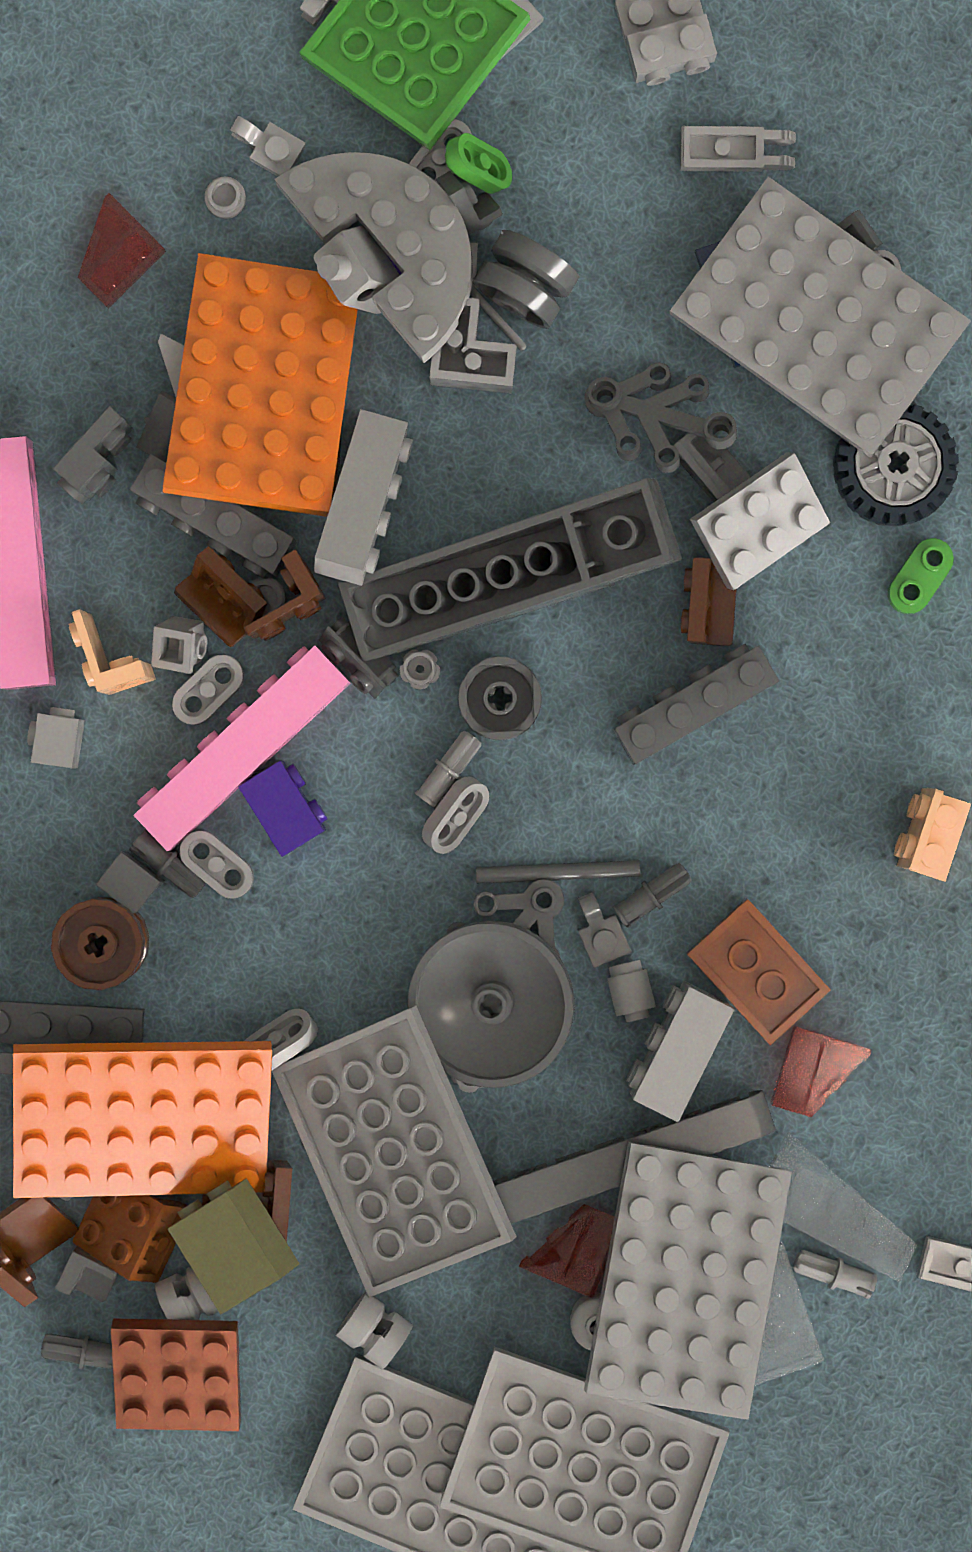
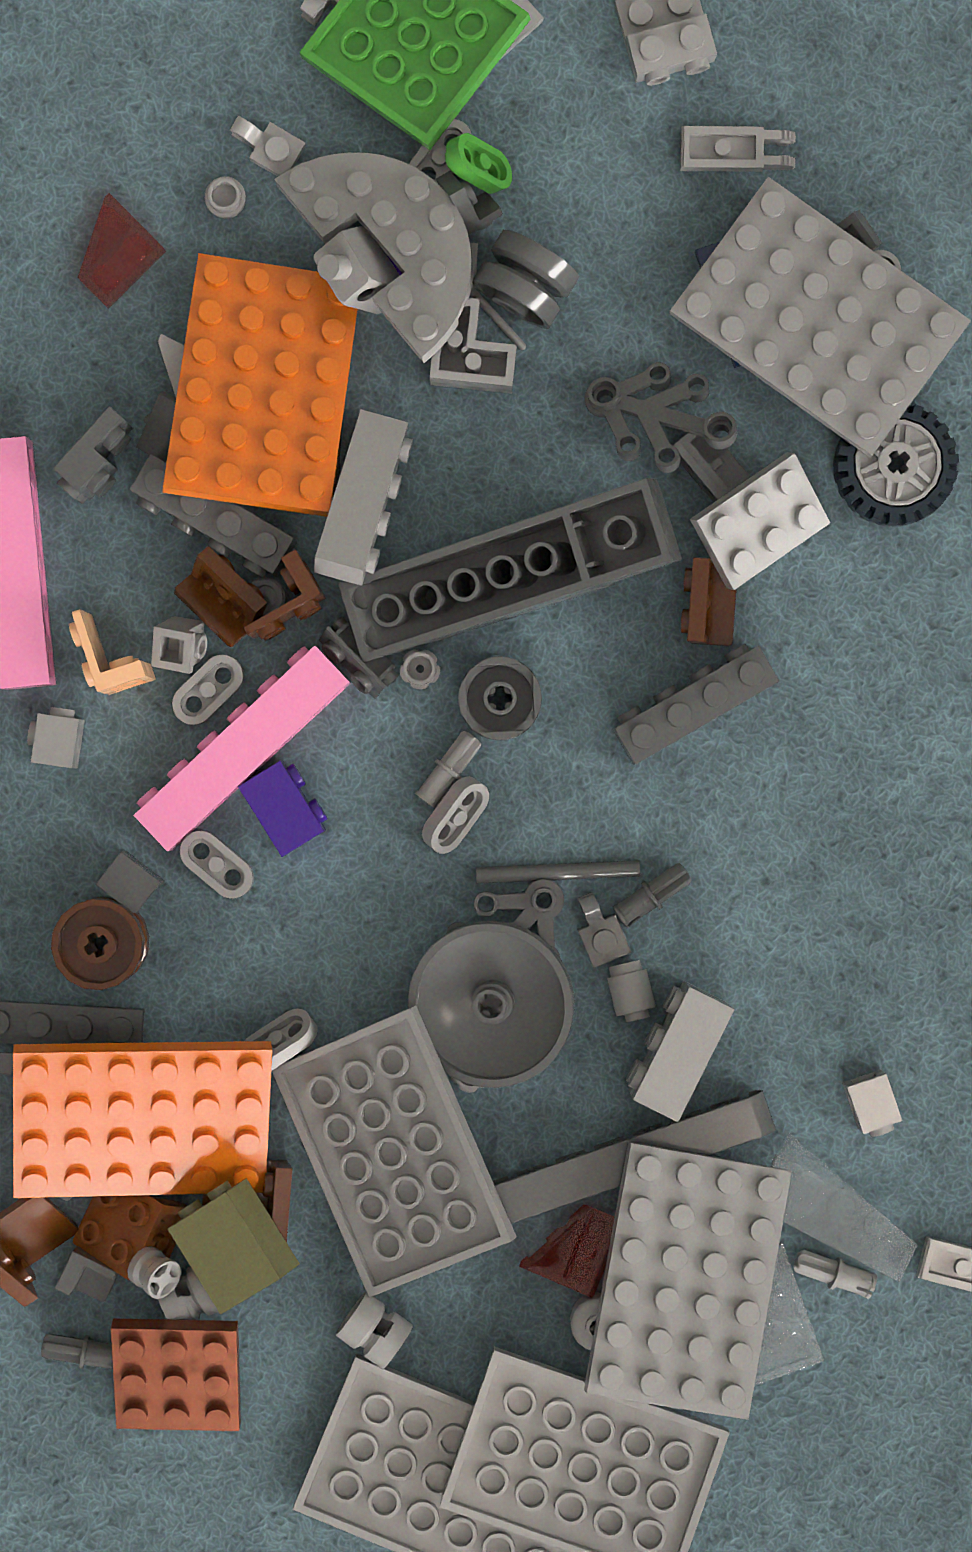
(154, 1272): none -> light grey wheel
(167, 864): dark grey axle -> none
(758, 971): dark orange plate -> none
(814, 1069): clear red wing -> none
(872, 1103): none -> brick
(920, 575): bright green plate -> none
(932, 833): light nougat bracket -> none

